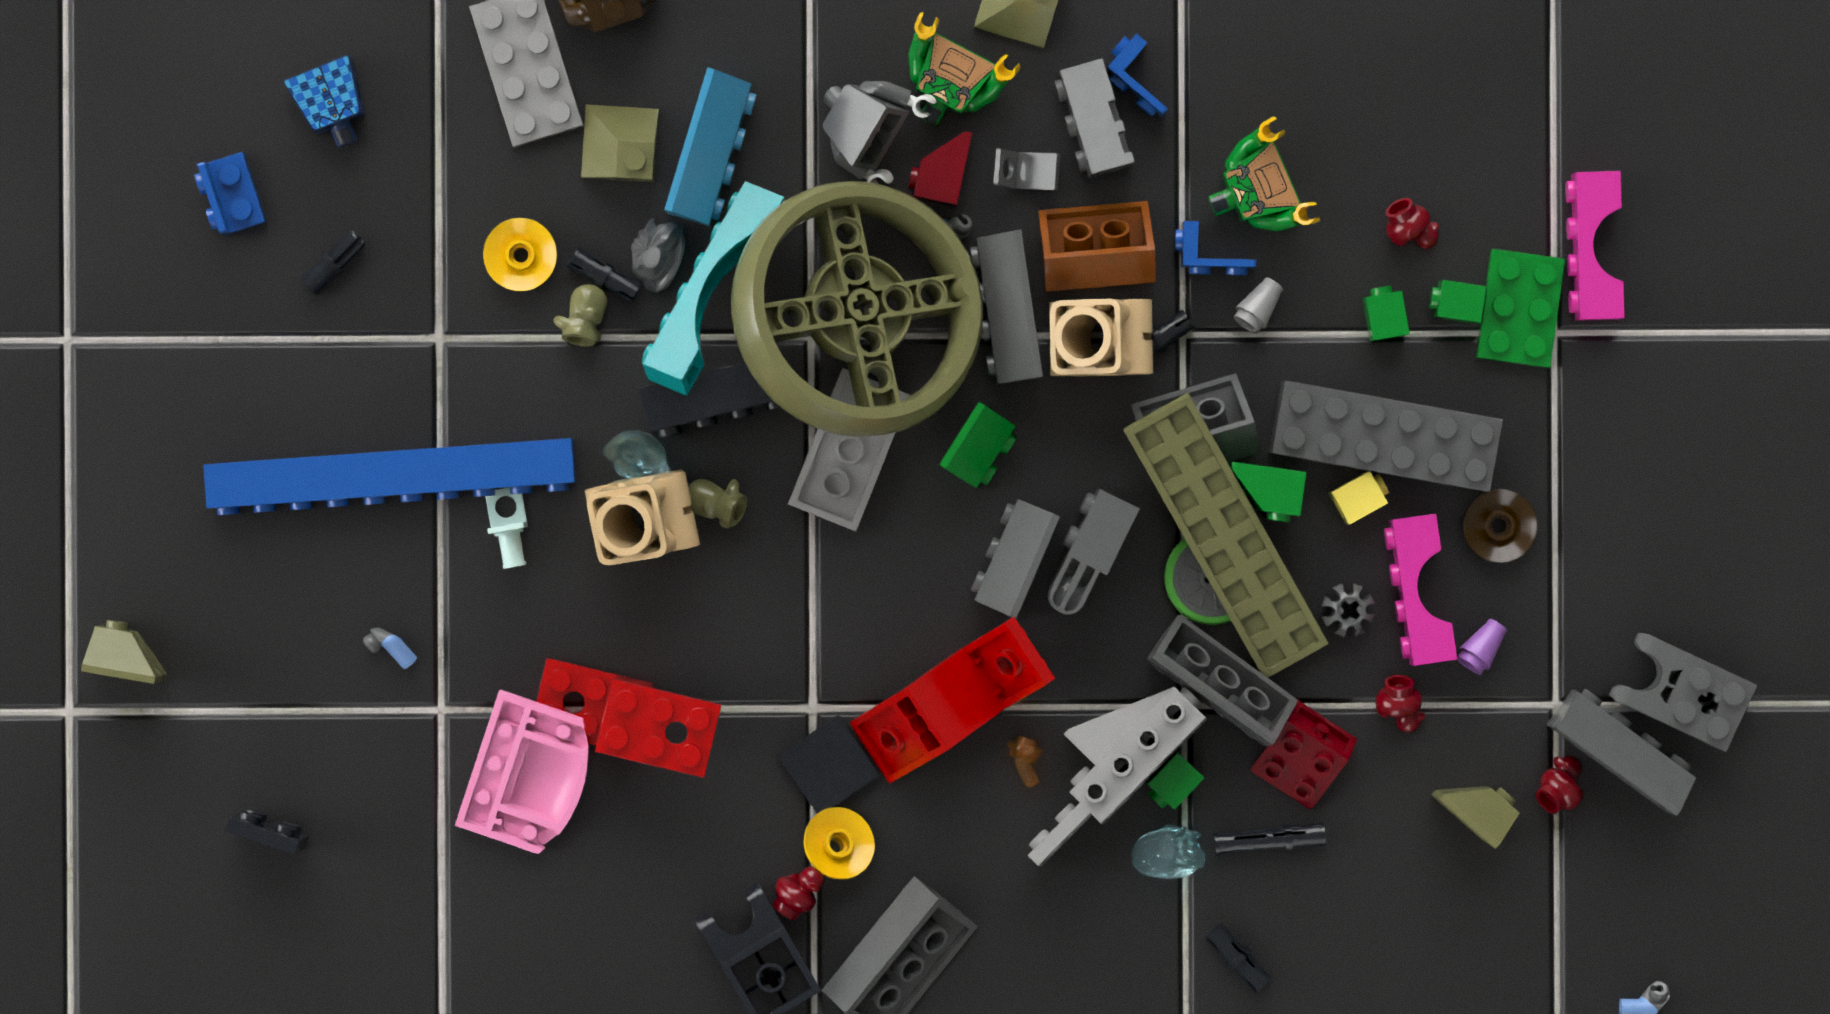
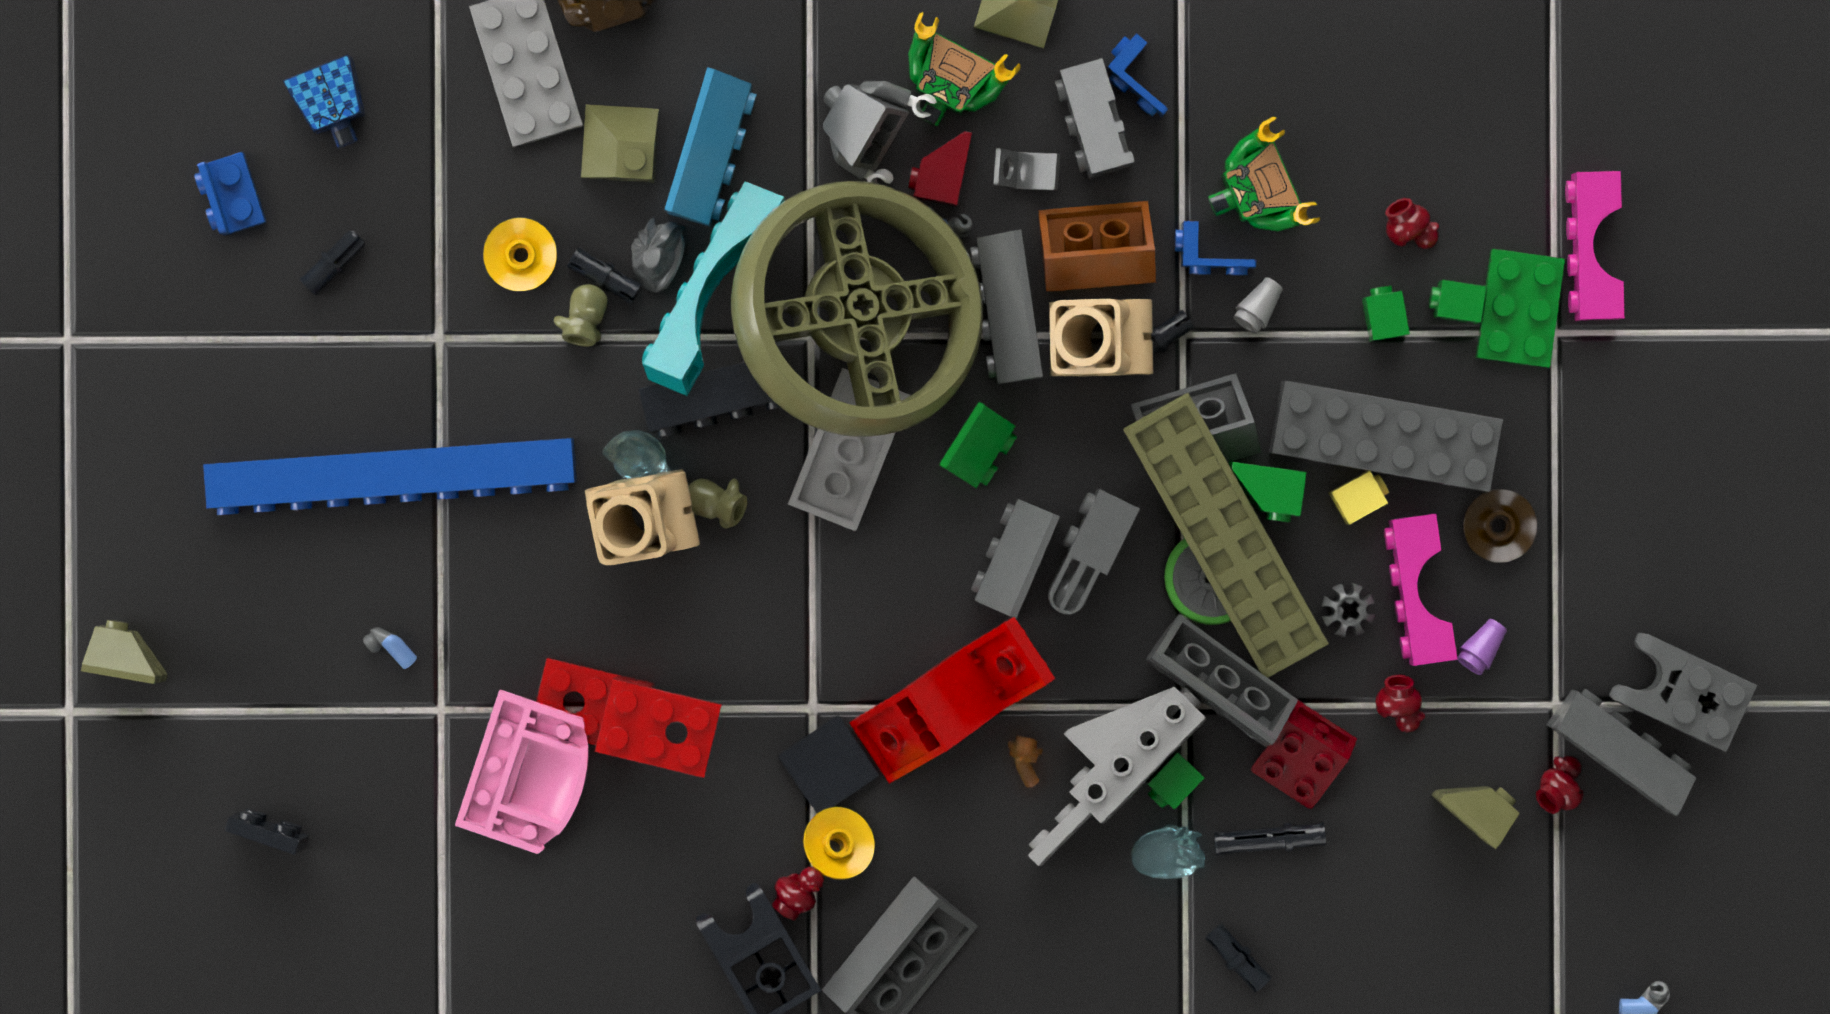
(508, 528): light aqua bracket -> none

